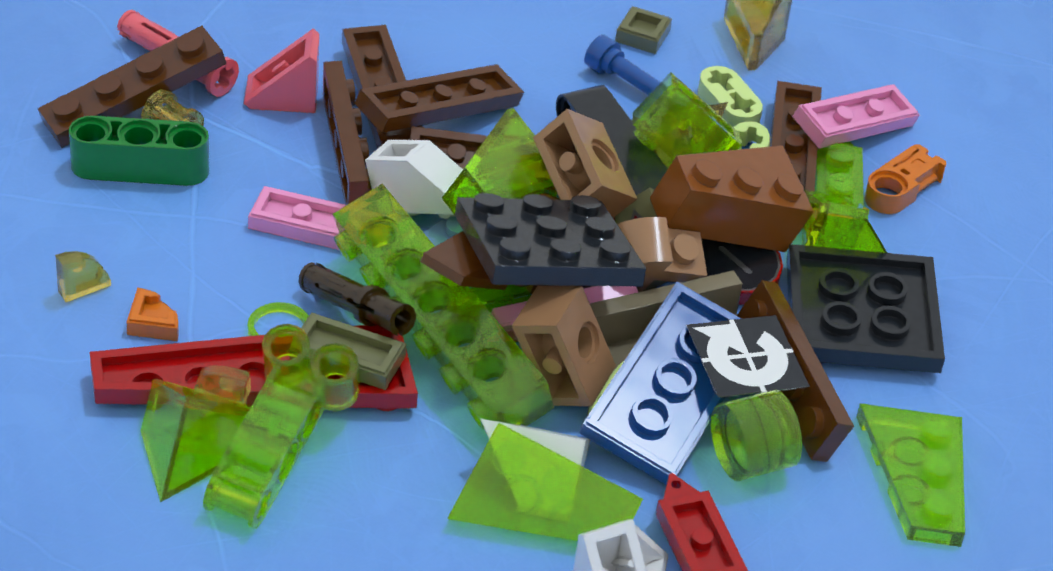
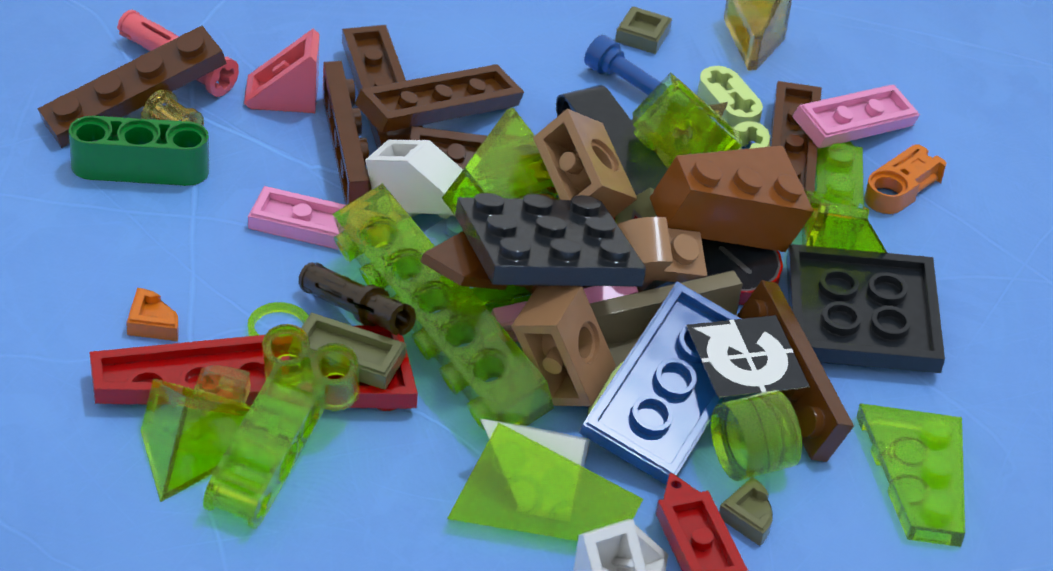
(79, 275): clear yellow tile -> none
(749, 511): none -> olive tile

